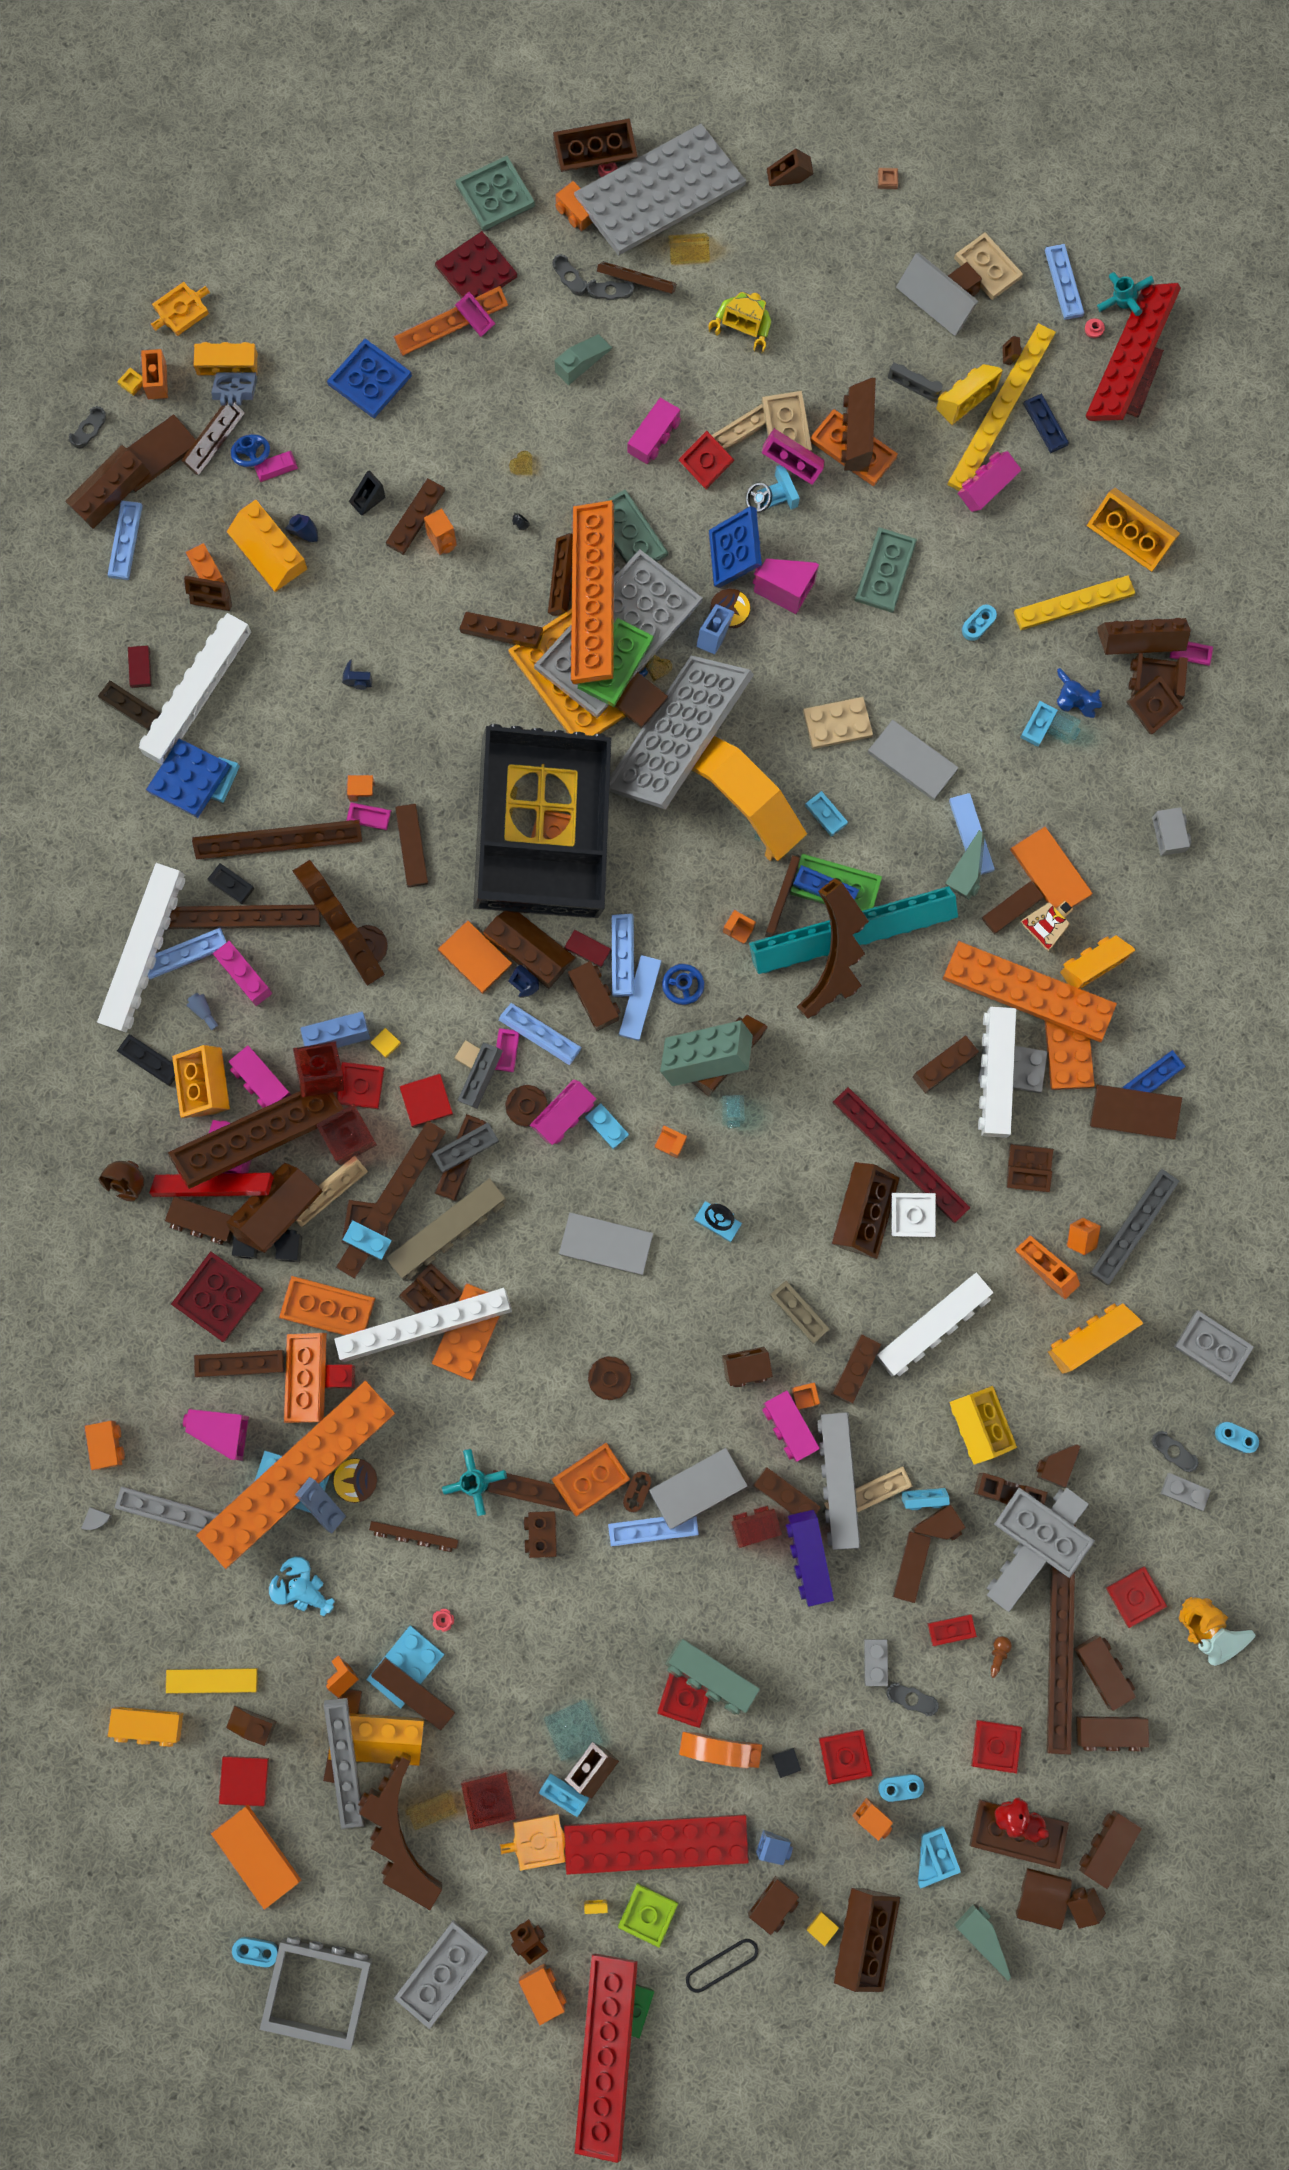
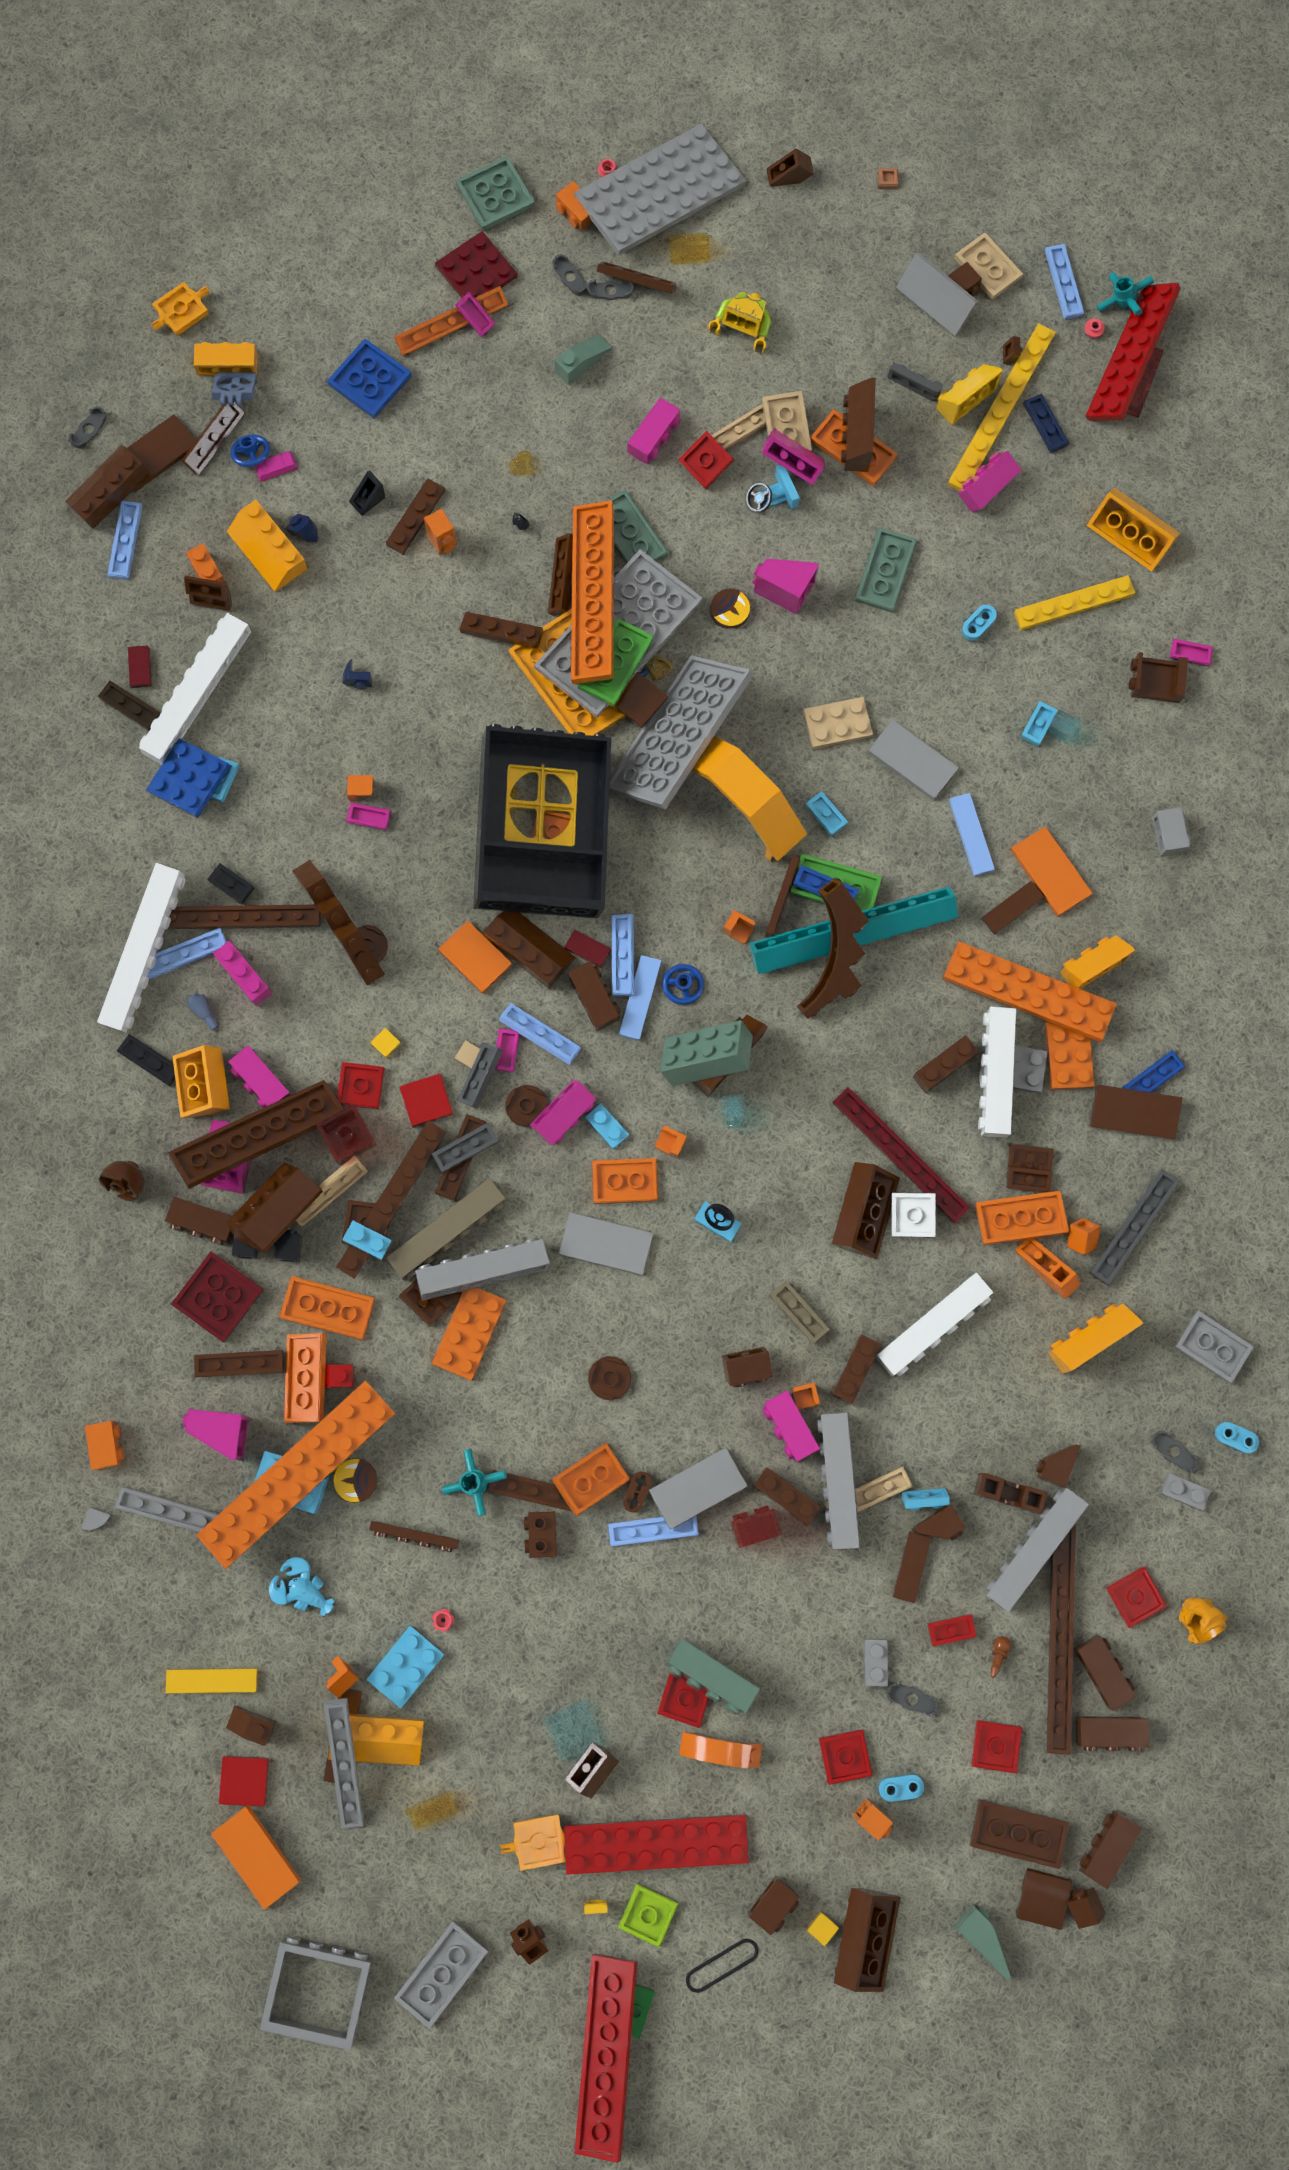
(131, 381): yellow tile -> none
(145, 1726): light orange brick -> none
(154, 374): orange brick -> none
(222, 1185): red tile -> none
(255, 1955): medium azure plate -> none
(277, 839): reddish brown plate -> none
(318, 1069): clear red brick -> none
(320, 1505): sand blue plate -> none
(343, 1030): medium blue brick -> none
(404, 1871): reddish brown arch -> none
(411, 845): reddish brown tile -> none
(413, 1693): reddish brown tile -> none
(423, 1325): white brick -> none
(482, 1269): none -> light grey brick
(488, 1799): clear red brick -> none
(524, 981): dark blue plate -> none
(542, 1993): orange brick -> none
(563, 1795): medium azure plate -> none
(594, 145): reddish brown slope -> none
(625, 1180): none -> orange tile
(714, 629): medium blue slope -> none
(735, 547): blue plate -> none
(774, 1848): medium blue slope -> none
(786, 1762): black tile -> none
(810, 1558): dark purple brick -> none
(936, 1858): medium azure wing -> none
(967, 873): sand green slope -> none
(983, 1425): yellow slope -> none
(1018, 1822): red animal -> none
(1021, 1218): none -> orange plate
(1044, 1532): light grey tile -> none
(1048, 923): torso -> none
(1075, 695): blue animal -> none
(1144, 636): reddish brown slope -> none
(1154, 704): reddish brown plate -> none
(1225, 1645): light aqua arm -> none

